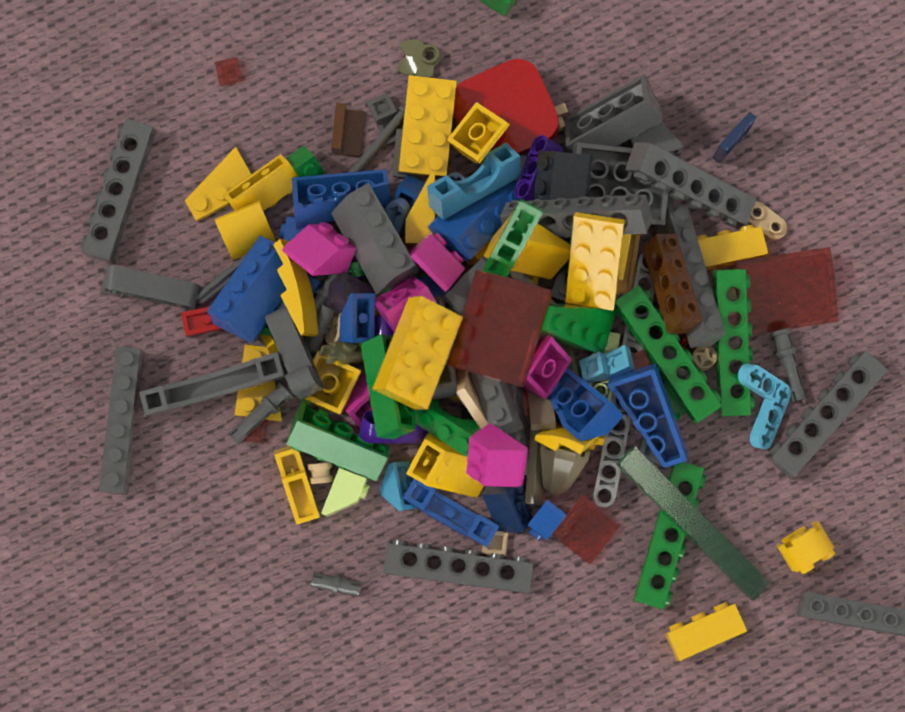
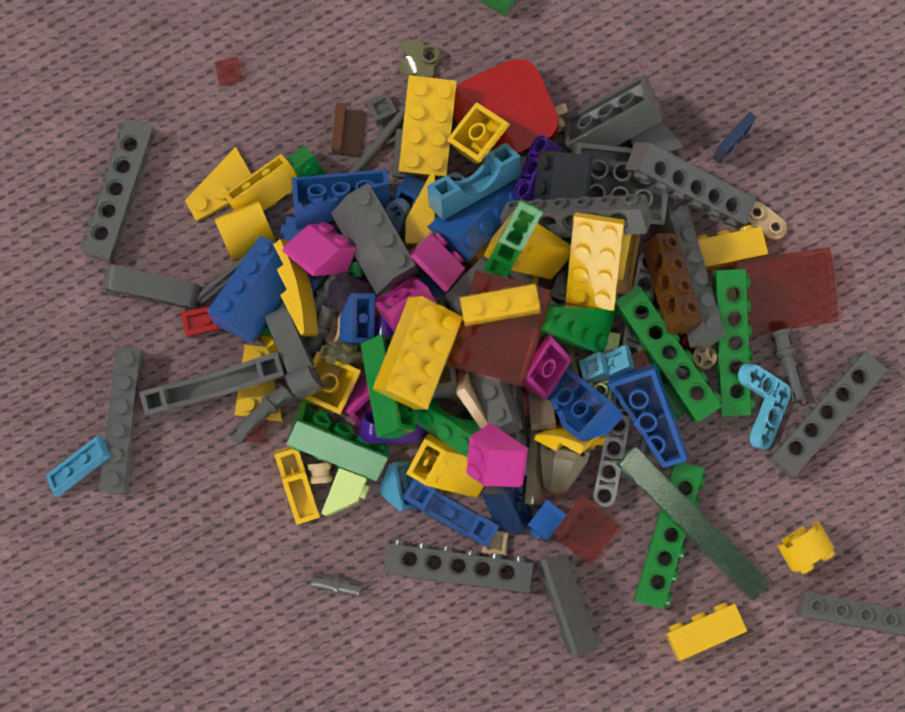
(78, 465): none -> dark azure tile
(500, 305): none -> yellow brick
(568, 606): none -> dark grey slope

